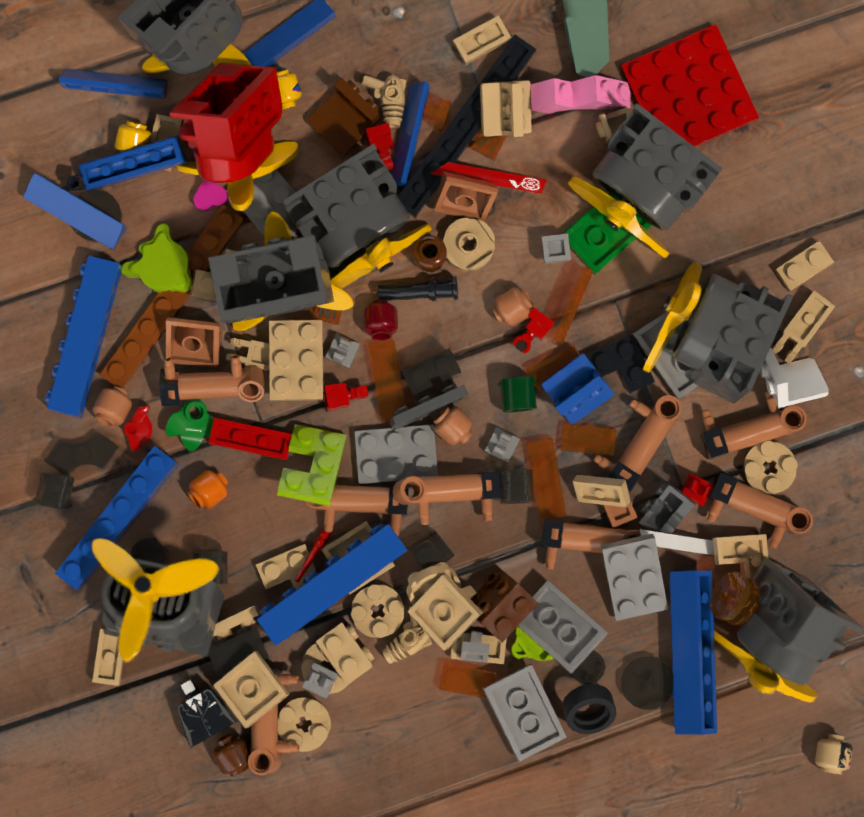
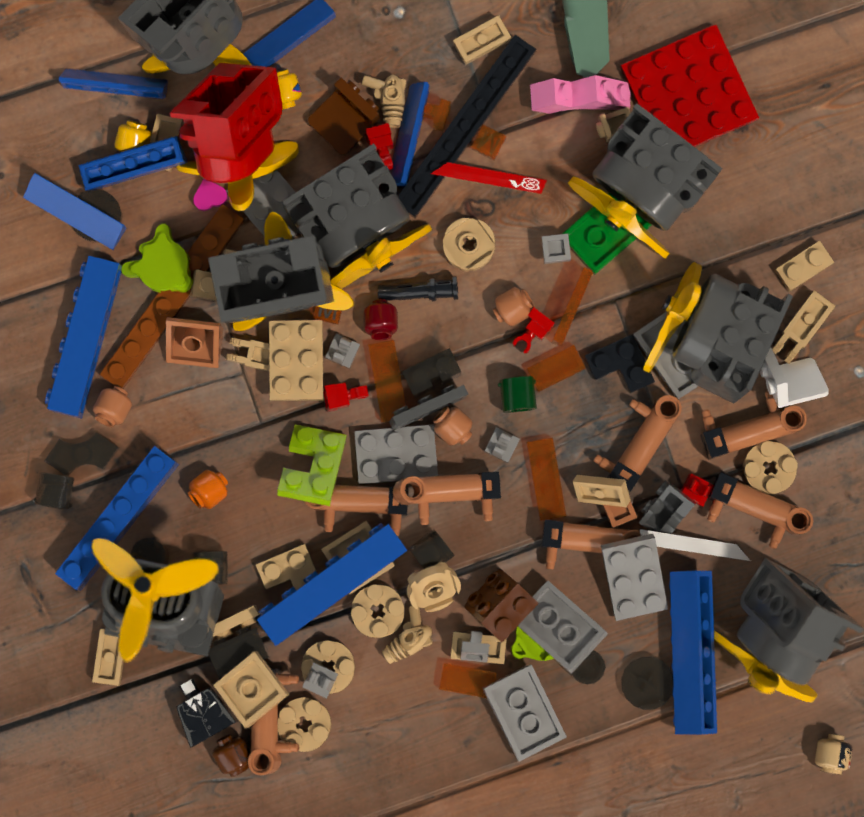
(73, 184): black hand -> none
(139, 428): red piece -> none
(190, 428): green plate -> none
(241, 382): nougat piece -> none
(250, 439): red plate -> none
(317, 546): red piece -> none
(345, 653): tan bracket -> none
(433, 245): reddish brown head -> none
(446, 611): tan bracket -> none
(465, 196): nougat slope -> none
(506, 108): tan bracket -> none
(516, 486): clear smoke piece -> none
(577, 389): blue bracket -> none
(588, 440): clear orange tile -> none
(594, 721): black tyre -> none
(735, 598): clear orange head -> none
(746, 550): tan plate -> none

